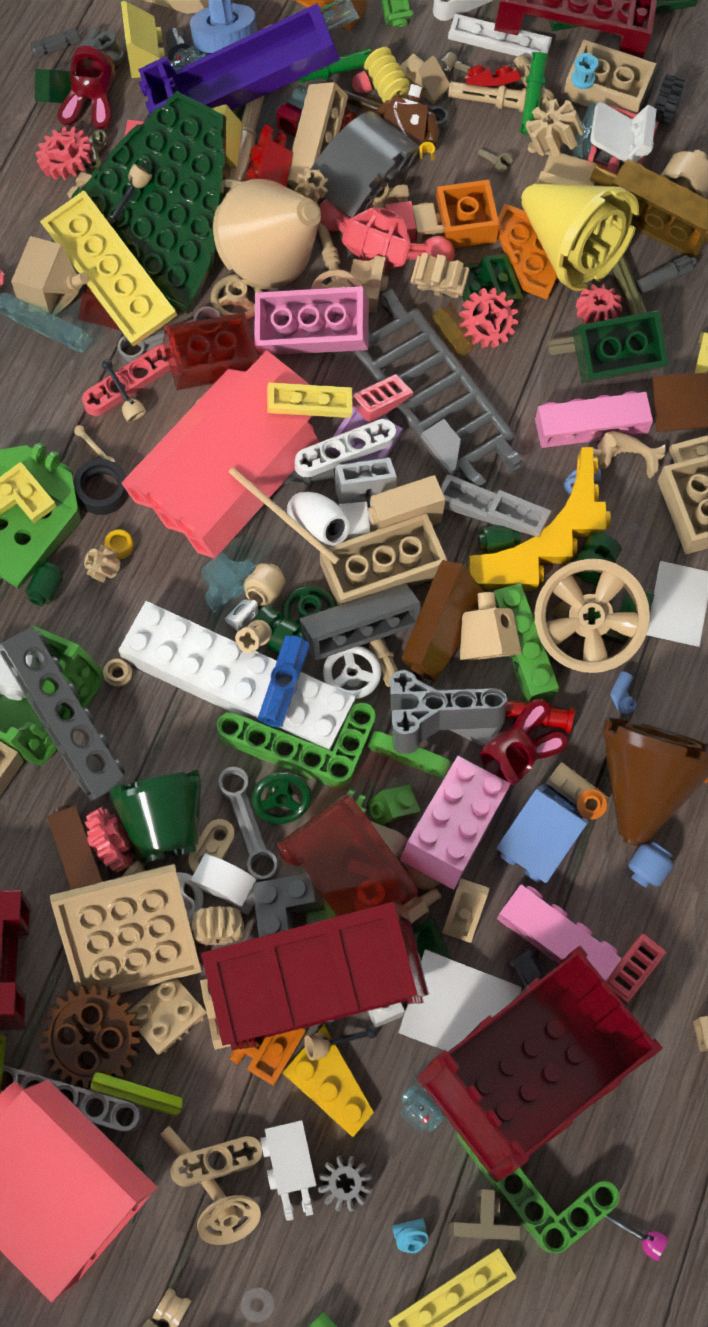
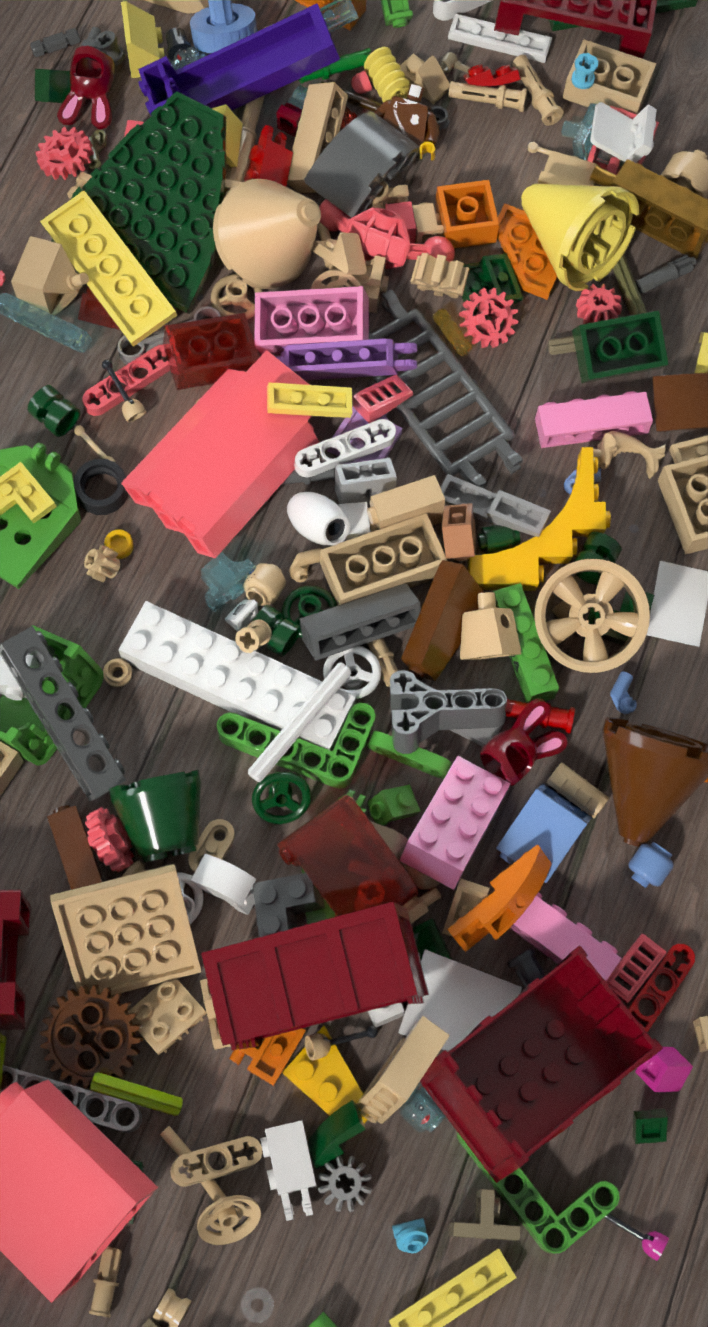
(44, 584): dark green brick -> none
(53, 410): none -> dark green wheel
(106, 1282): none -> tan axle
(138, 178): hinge -> none
(217, 925): tan gear -> none
(247, 823): light grey piece -> none
(288, 665): blue piece -> none
(289, 520): tan axle -> none
(299, 722): none -> white axle
(301, 563): none -> tan arm
(311, 184): tan gear -> none
(339, 1127): none -> dark green slope
(343, 253): none -> tan slope
(348, 358): none -> medium lavender hinge
(402, 1071): none -> tan arch
(443, 443): light grey tile -> none
(459, 532): none -> nougat brick
(503, 158): dark tan hand -> none
(513, 894): none -> orange slope
(534, 88): green pin -> none
(554, 127): tan gear -> none
(591, 794): orange plate -> none
(650, 1126): none -> dark green plate
(656, 996): none -> red beam
(665, 1071): none -> dark pink panel
(668, 99): black tyre -> none

